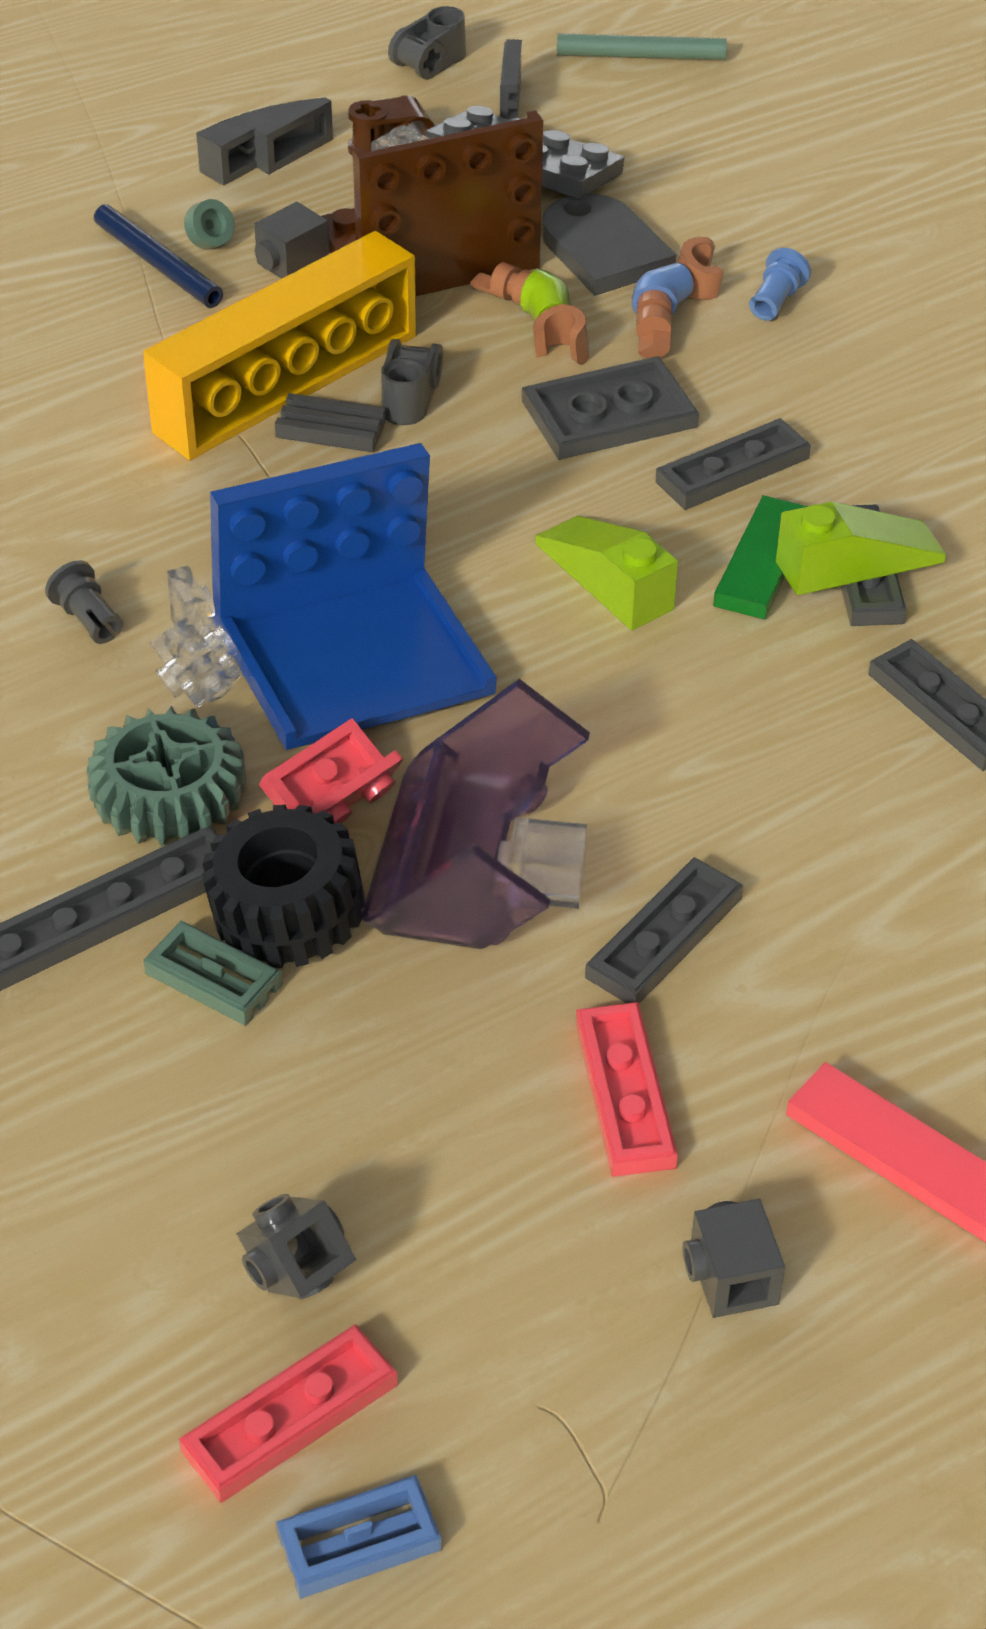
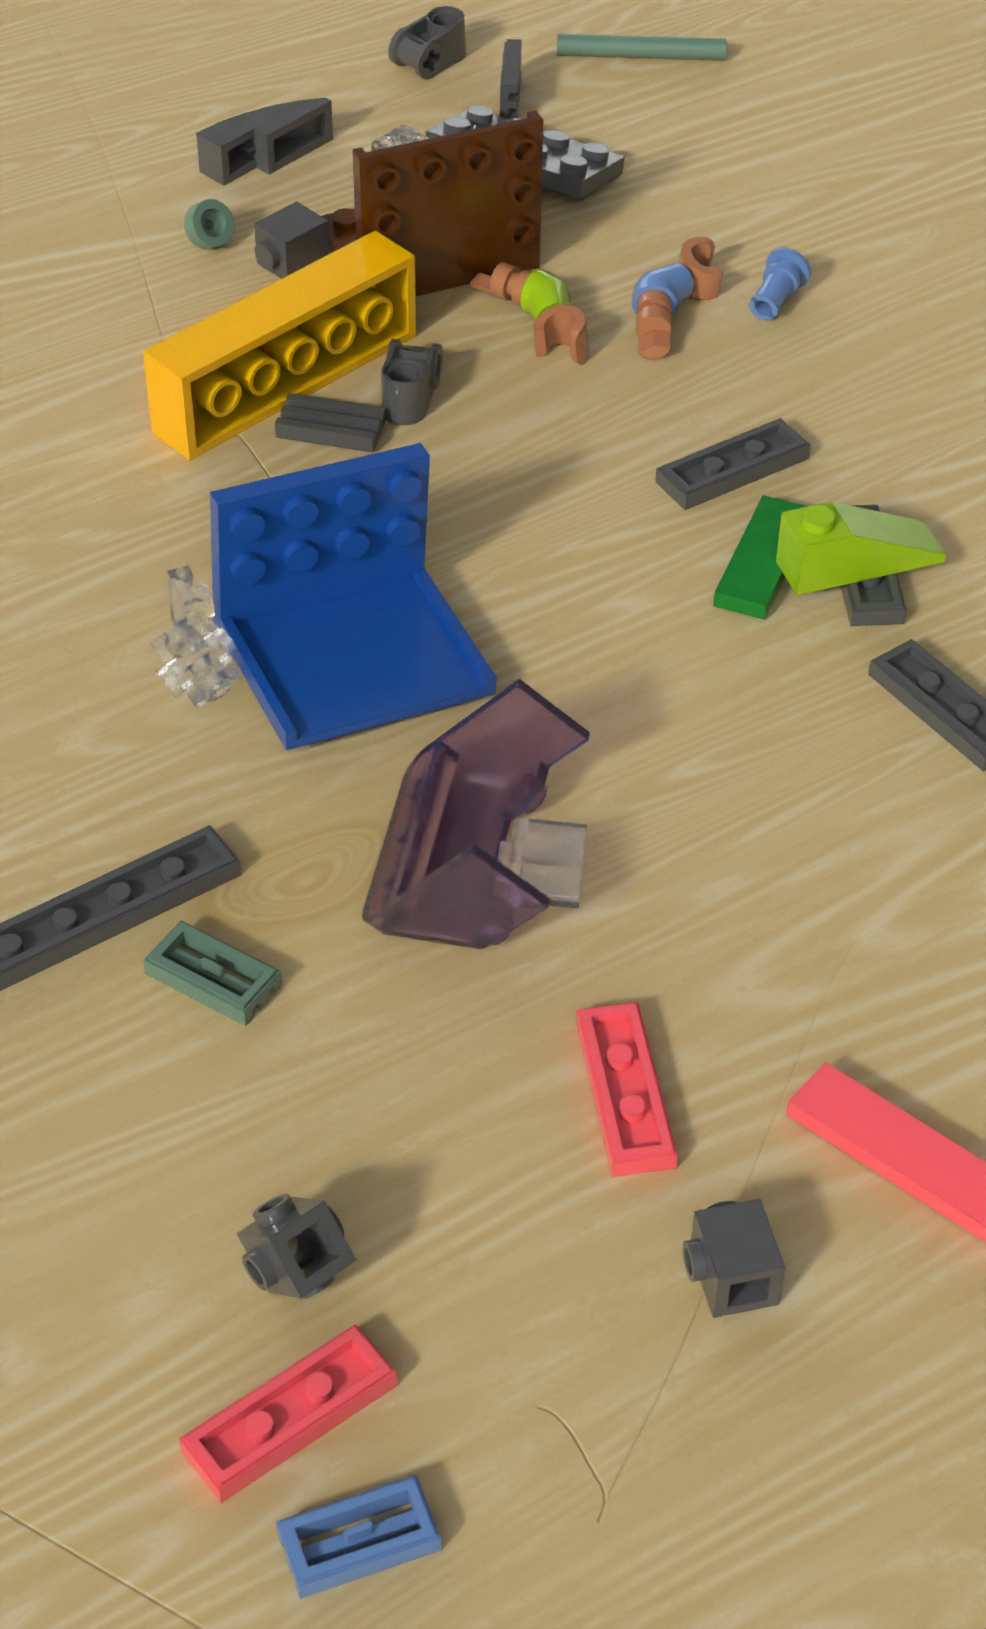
(80, 595): dark grey pin -> none
(158, 256): dark blue piece -> none
(166, 775): sand green gear -> none
(278, 850): black tyre -> none
(333, 774): coral bracket -> none
(379, 117): reddish brown piece -> none
(602, 242): dark grey tile -> none
(609, 407): dark grey tile -> none
(616, 566): lime slope -> none
(664, 932): dark grey tile -> none

